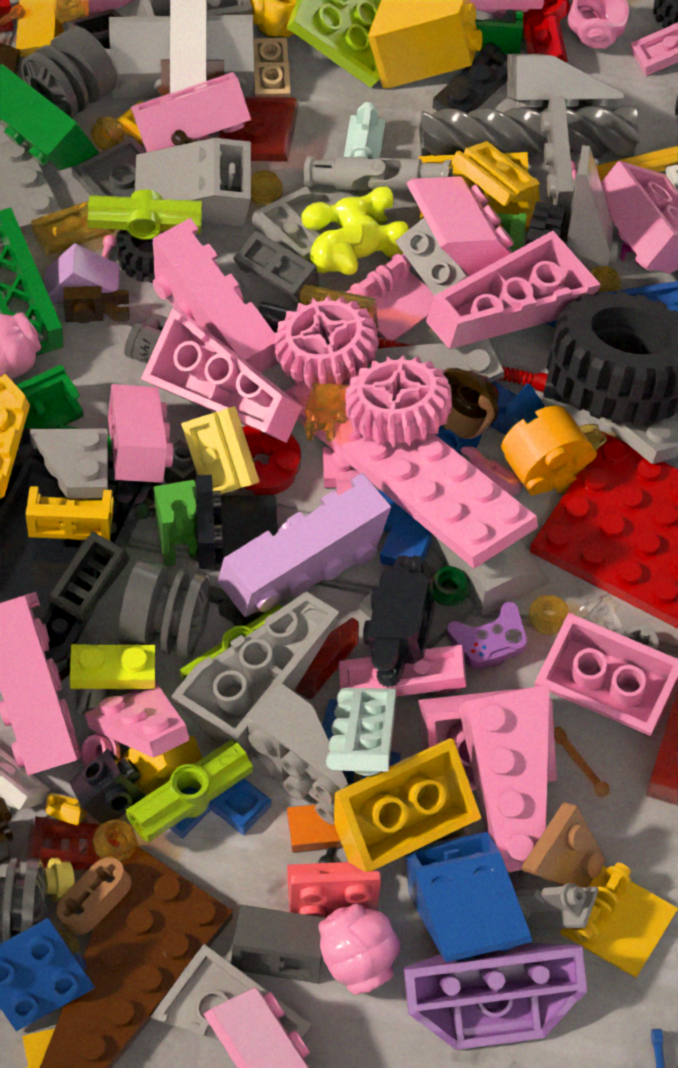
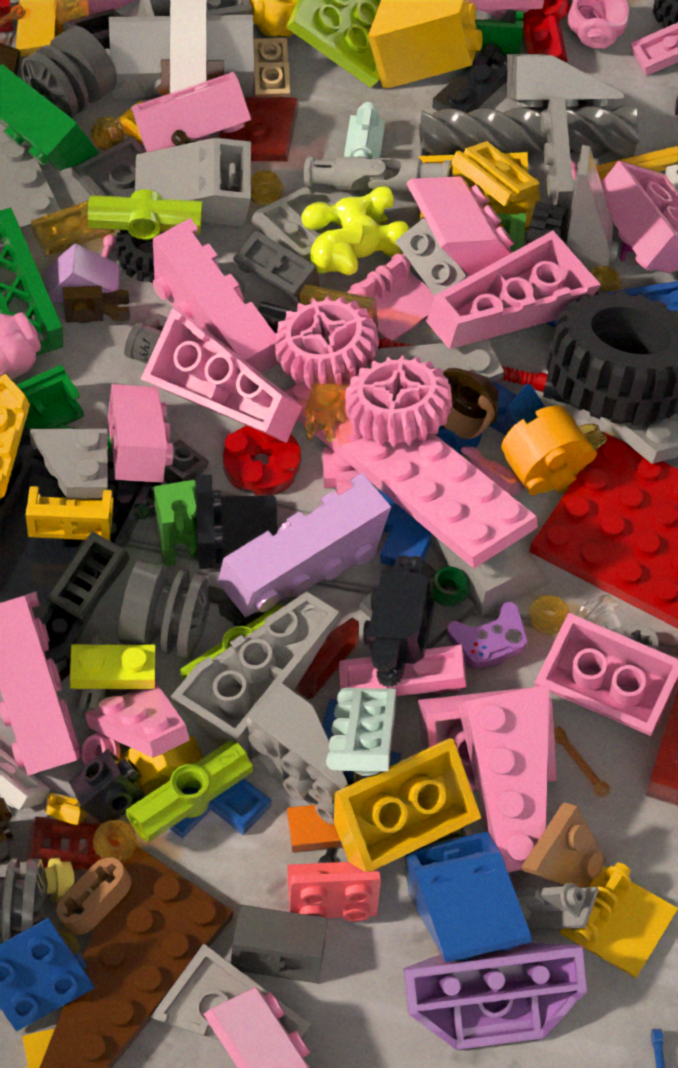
(221, 450): light yellow plate -> none
(359, 947): bright pink hair -> none

